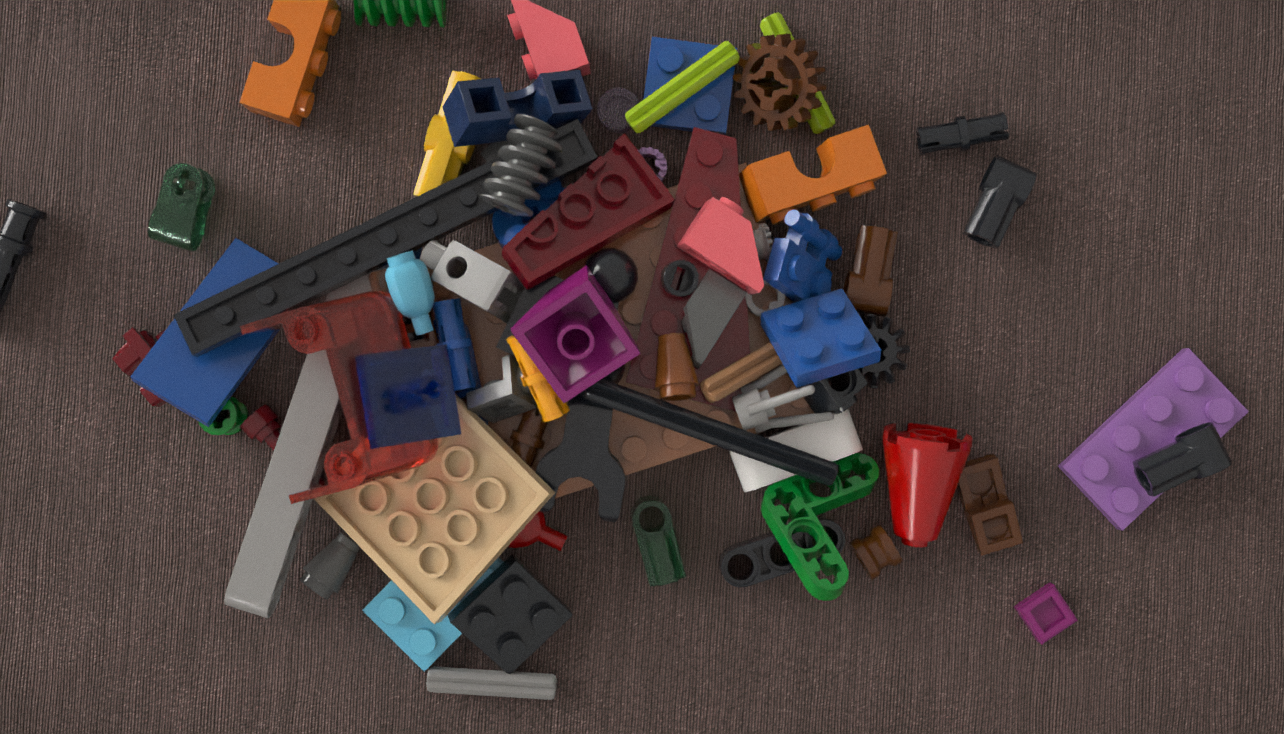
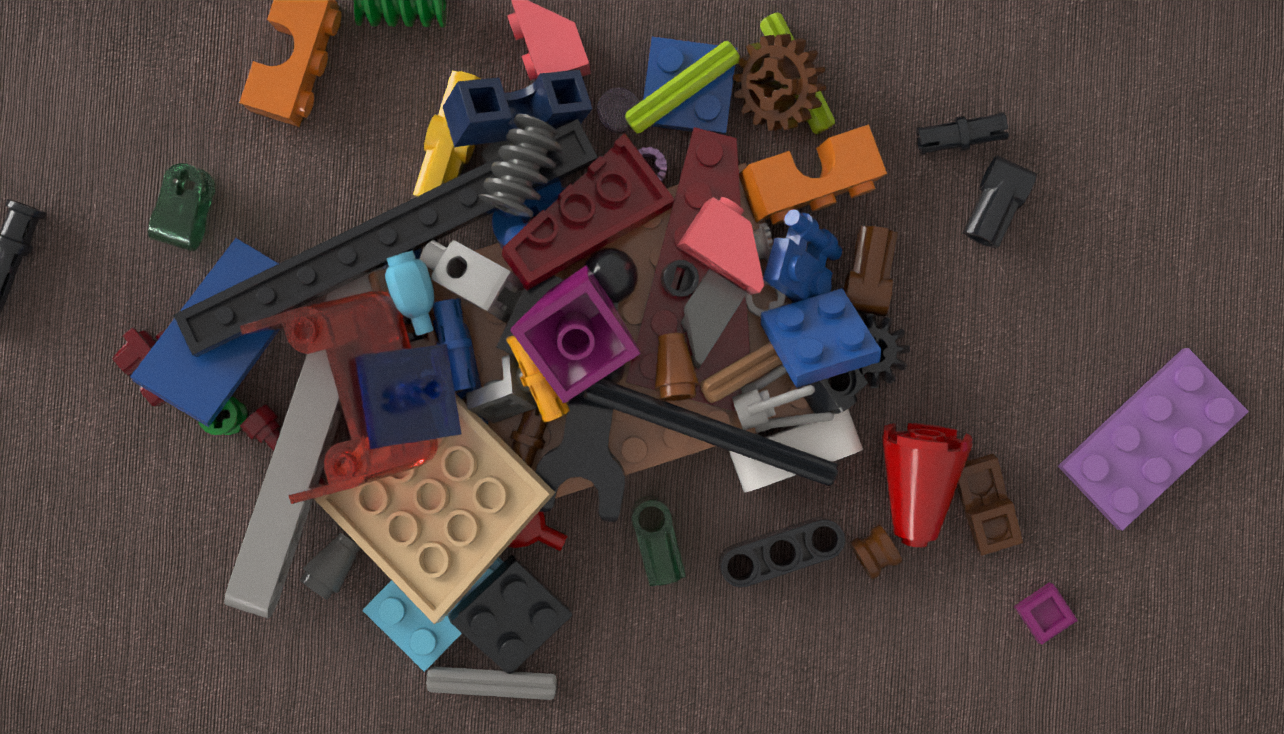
(803, 515): green beam -> none
(1192, 455): black piece -> none

